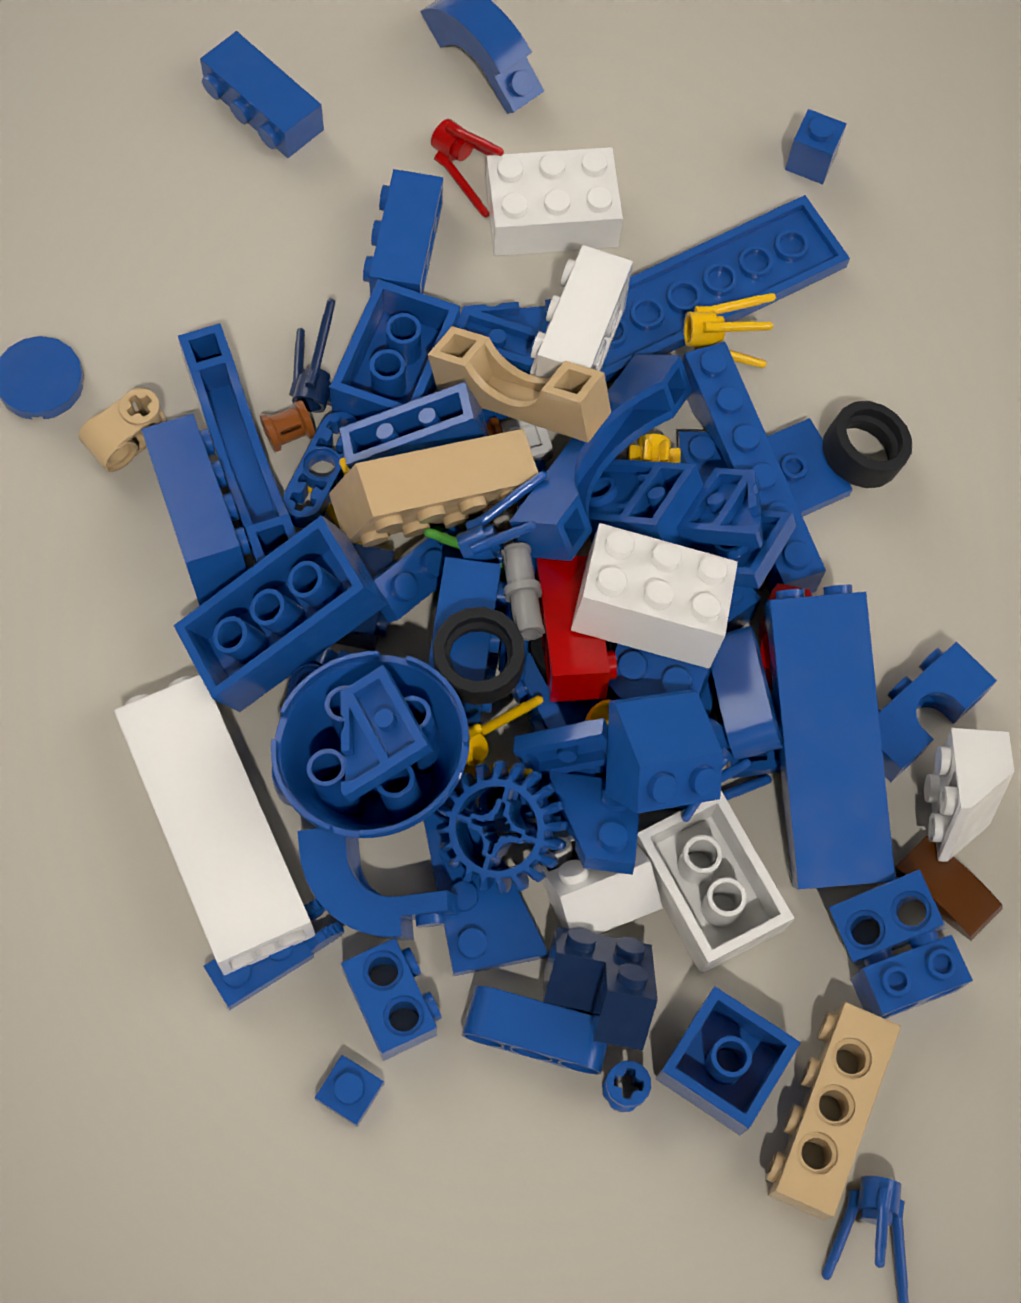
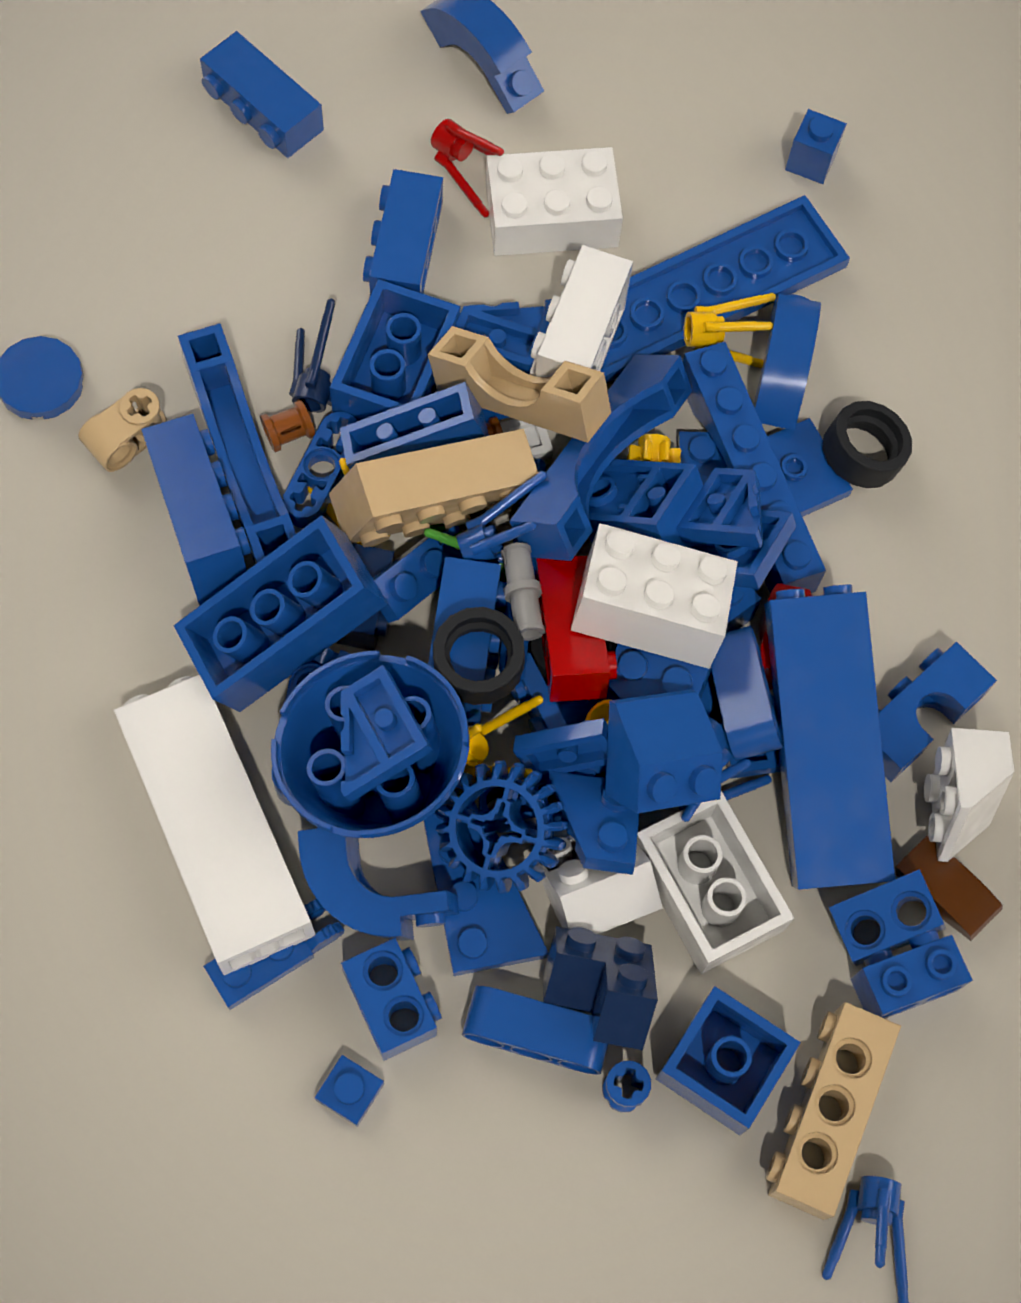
(787, 360): none -> blue arch

